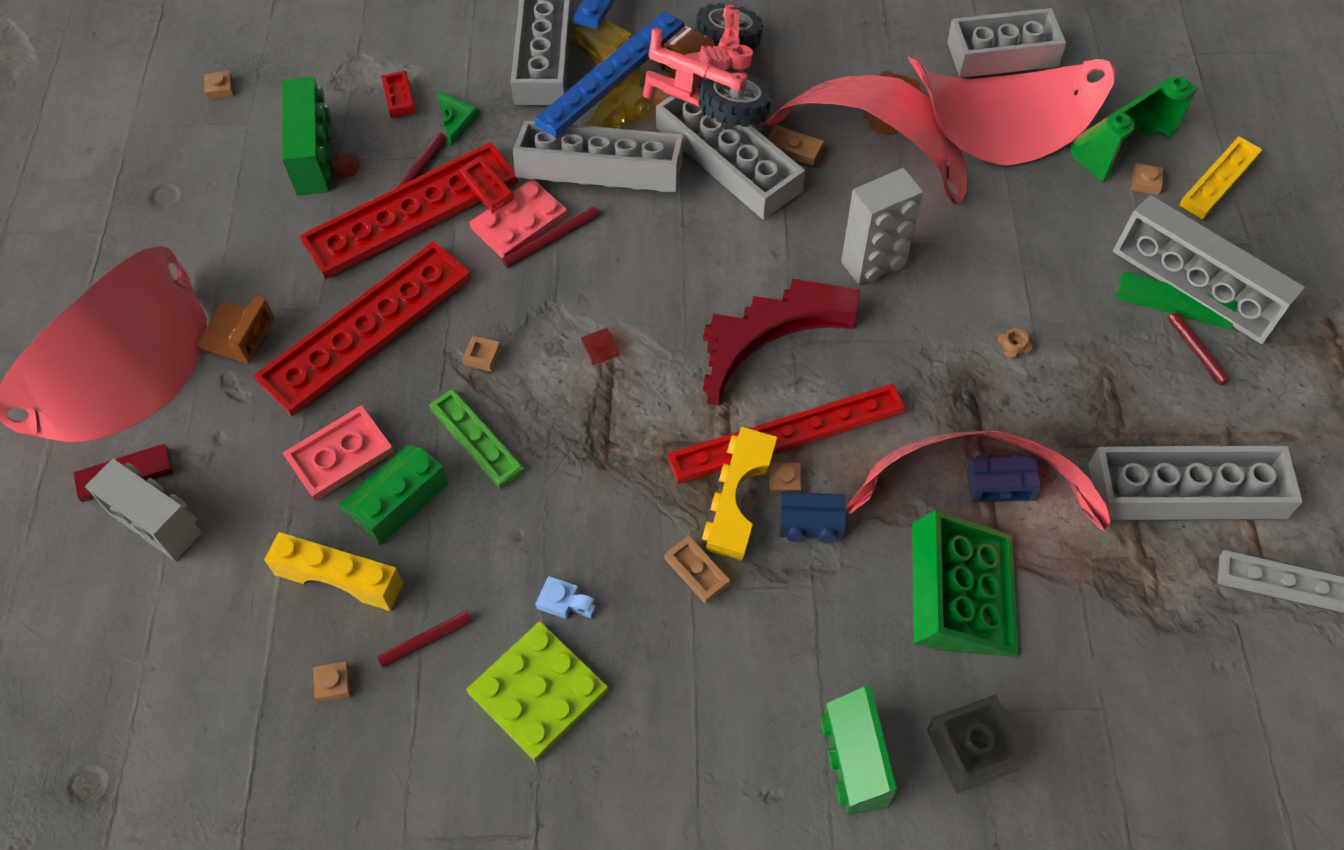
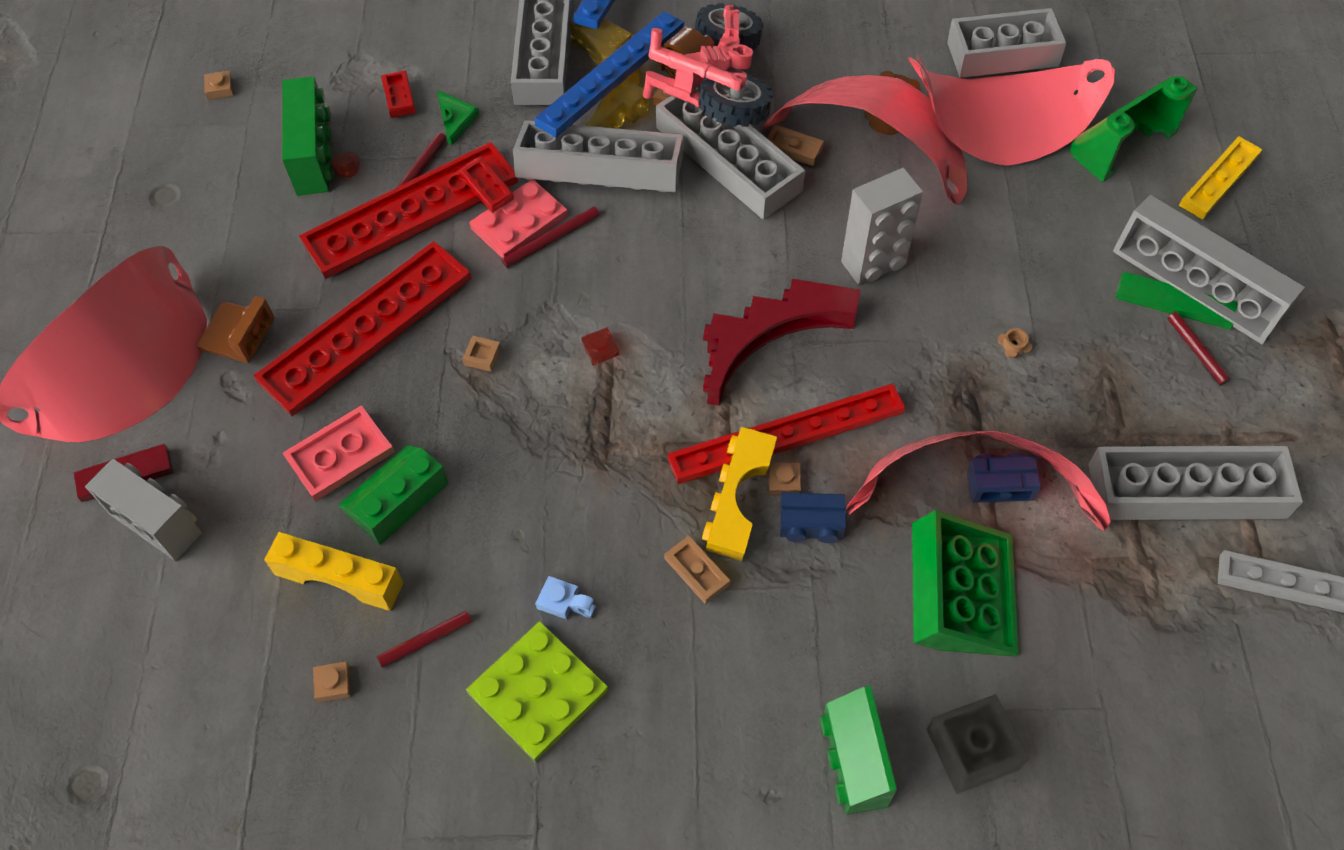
(477, 438): bright green tile -> none
(1147, 178): medium nougat plate -> none

